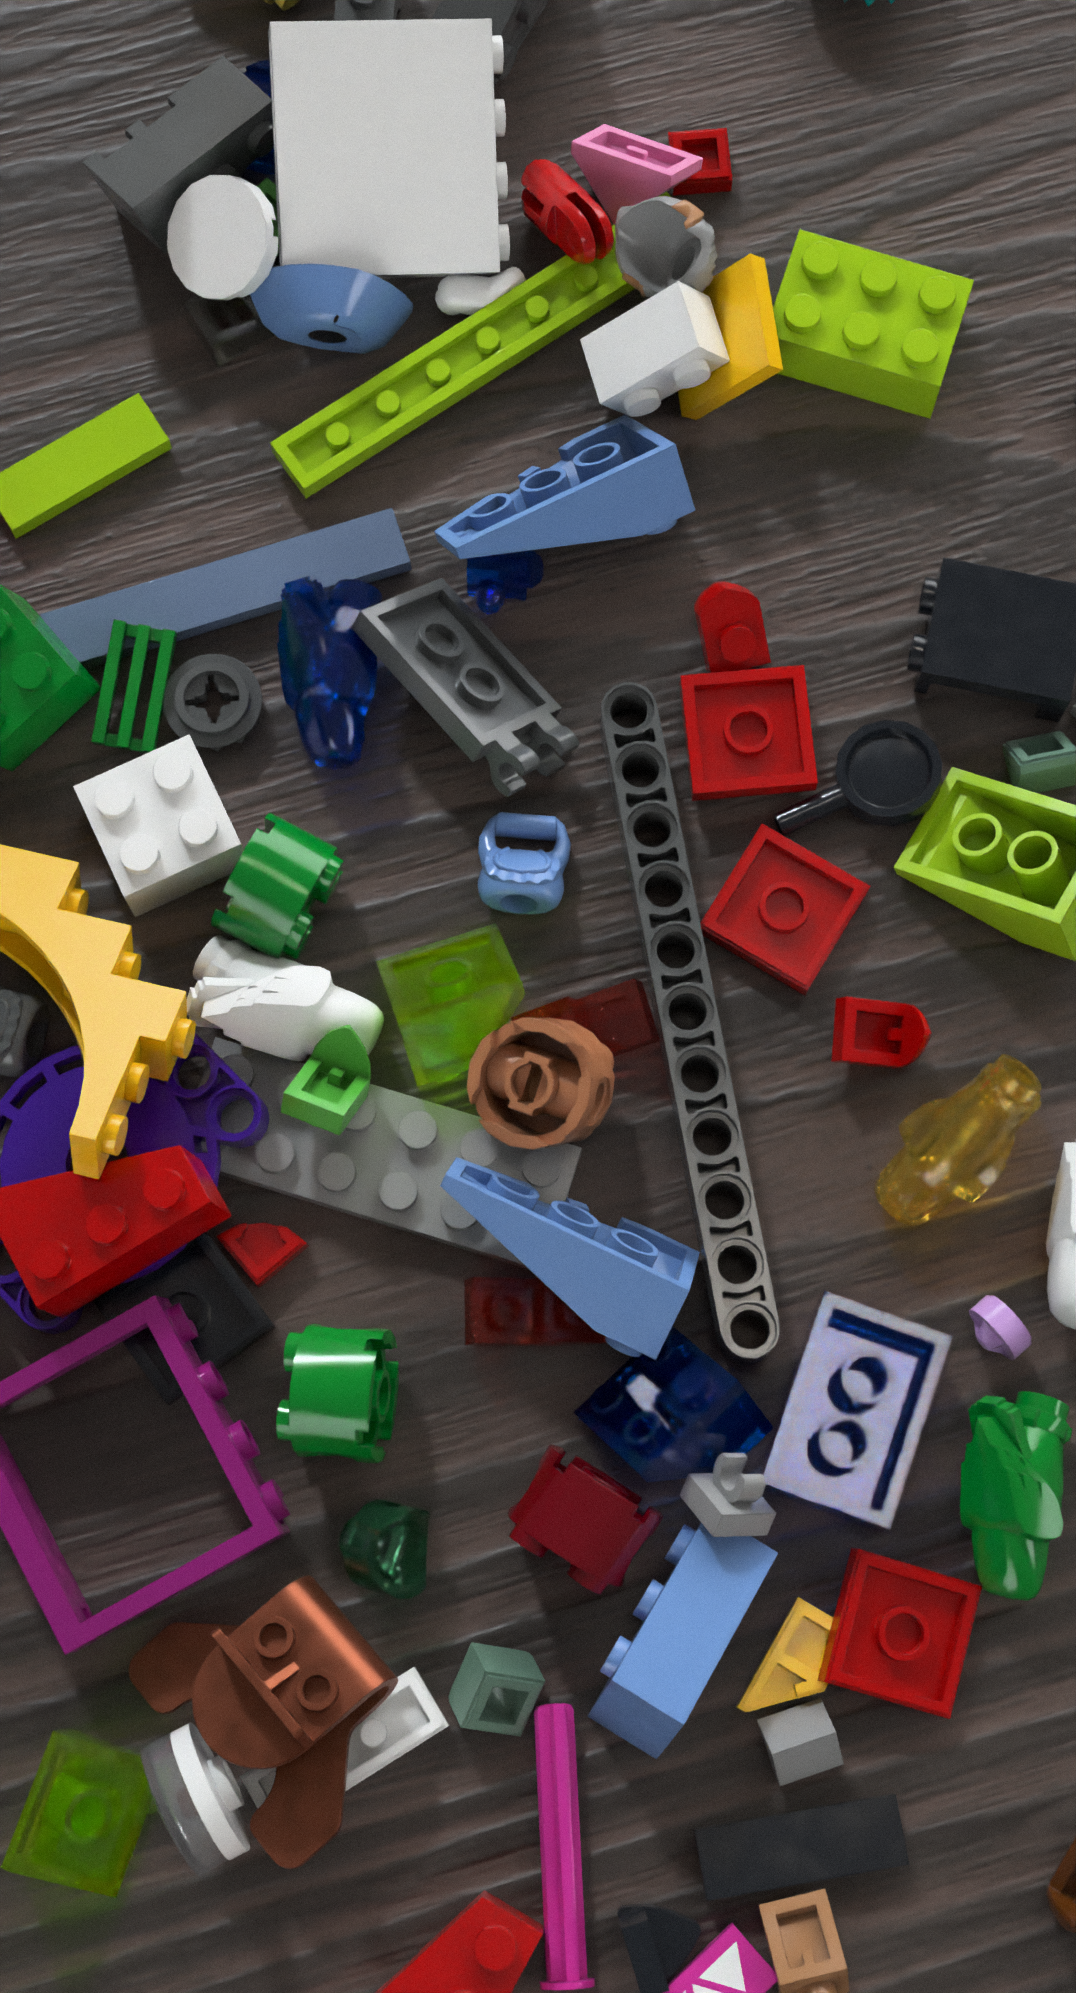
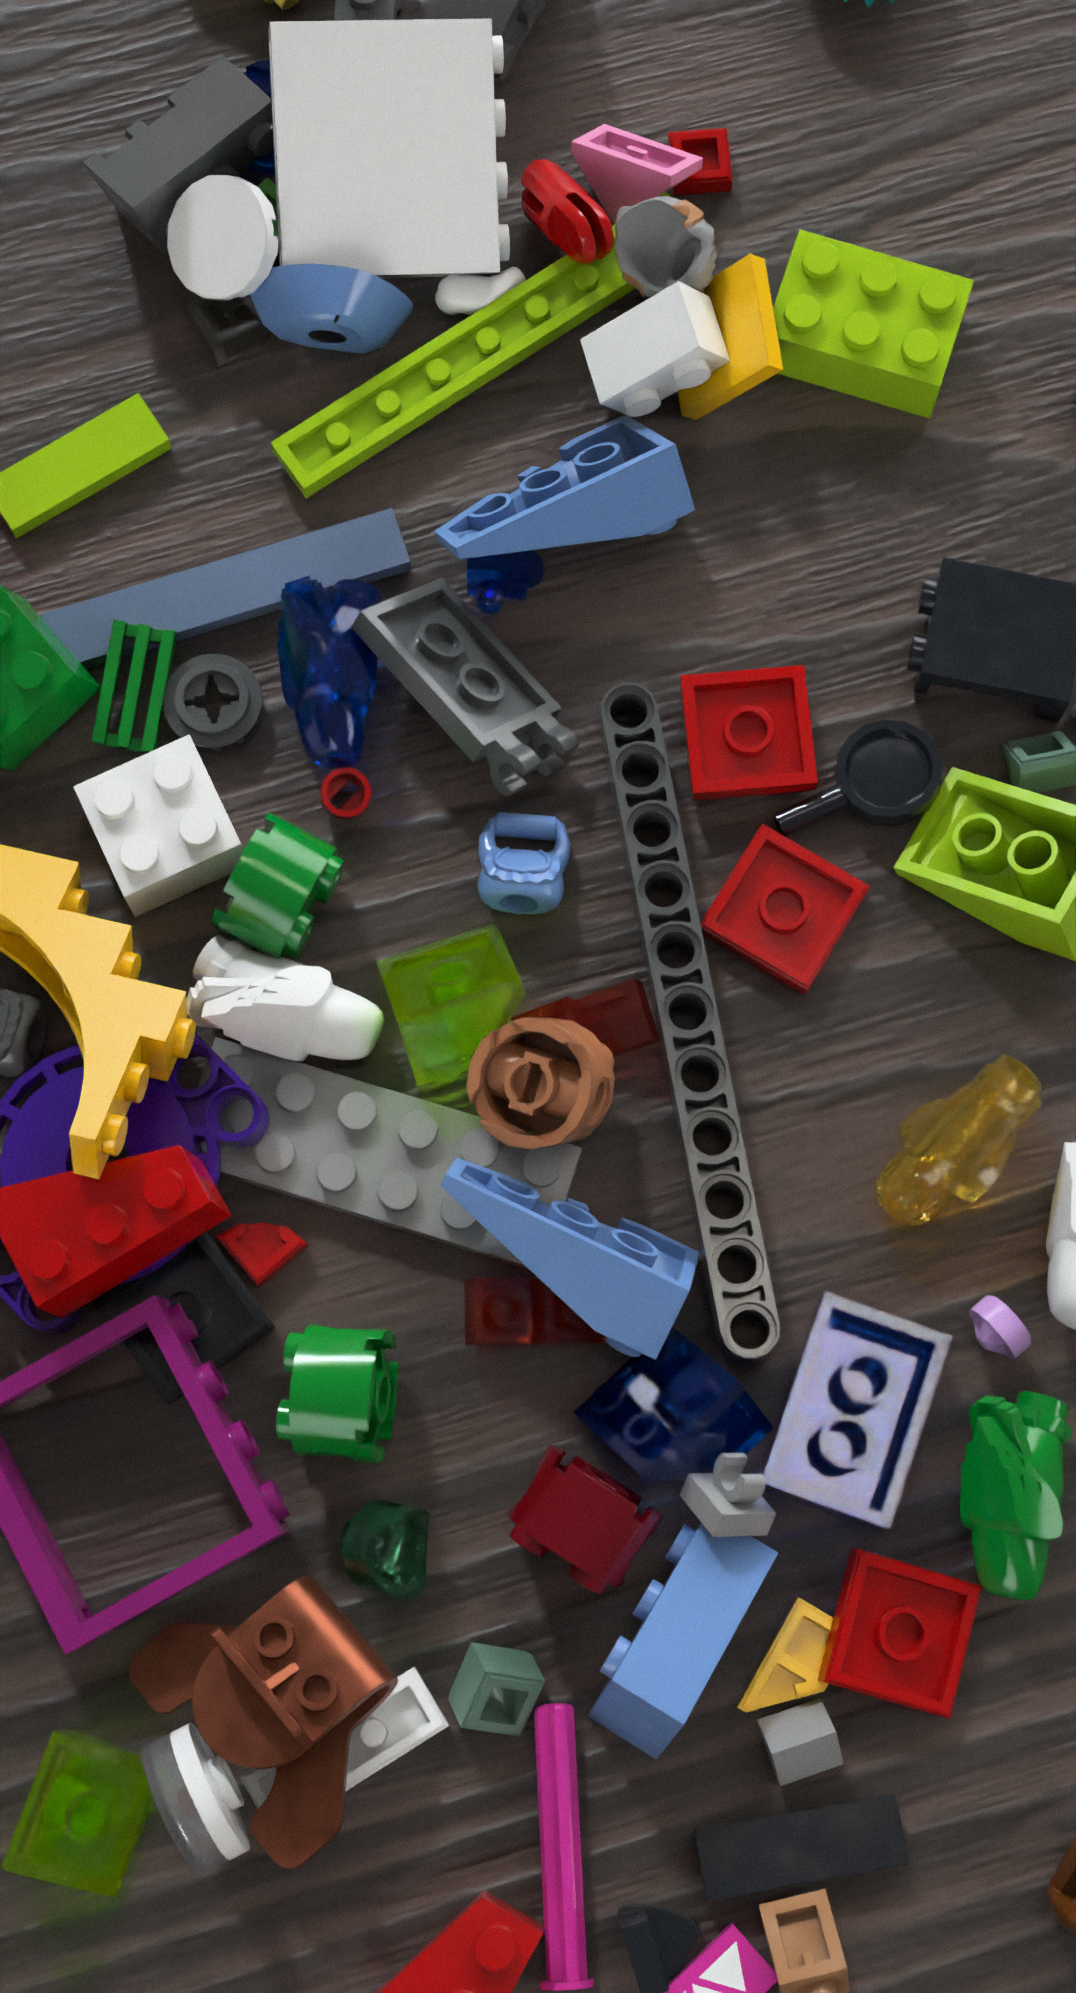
(330, 1082): bright green plate -> none
(335, 782): none -> red hinge
(730, 628): red plate -> none
(878, 1033): red plate -> none

